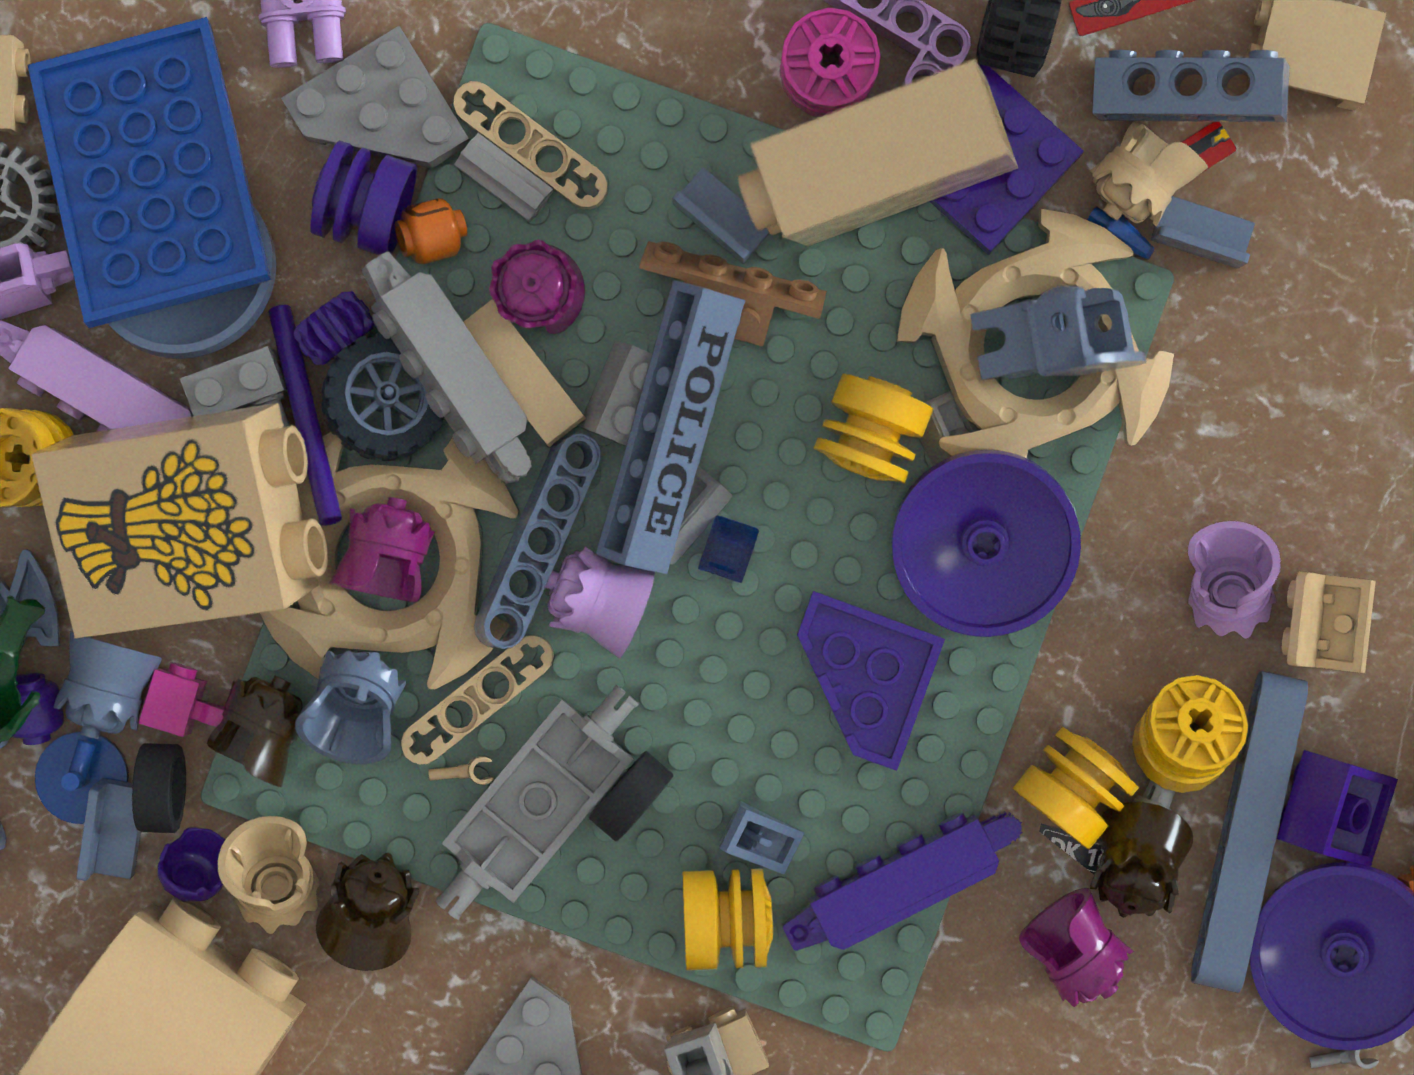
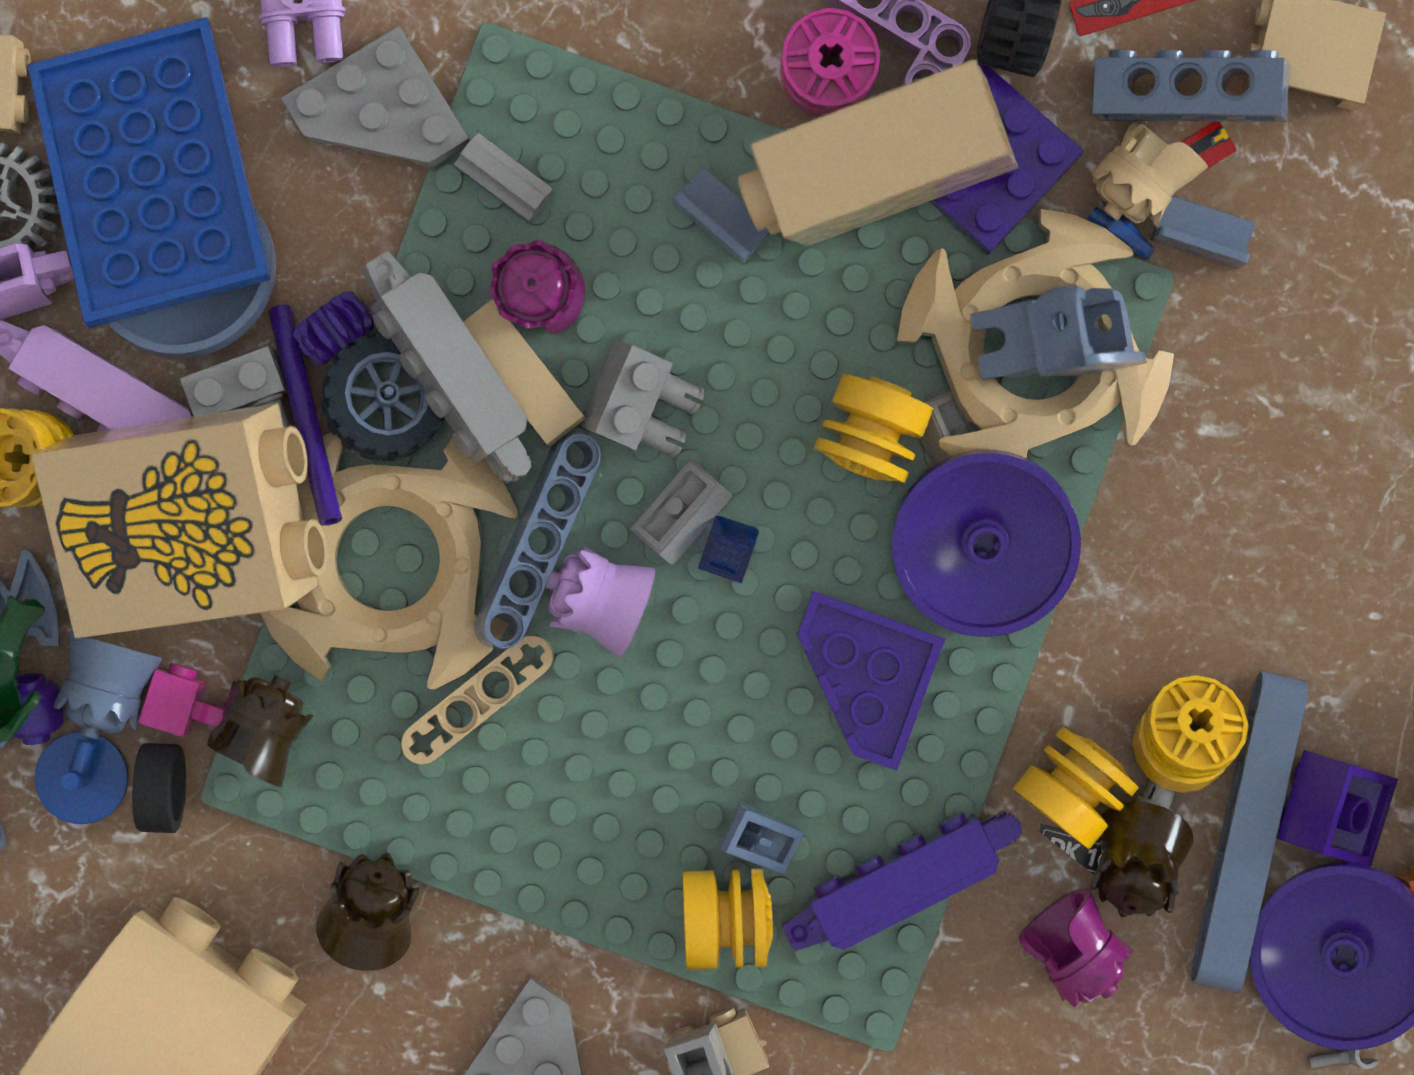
(109, 832): sand blue panel -> none
(191, 865): dark purple hair -> none
(268, 872): tan hat -> none
(351, 708): sand blue hat -> none
(356, 197): dark purple wheel -> none
(385, 552): magenta hat -> none
(430, 231): orange head -> none
(461, 771): tan hand -> none
(532, 143): tan beam -> none
(537, 801): light grey plate -> none
(631, 796): black tyre -> none
(670, 427): sand blue brick -> none
(753, 285): medium nougat bracket -> none
(1232, 577): lavender hat -> none
(1329, 622): tan bracket -> none

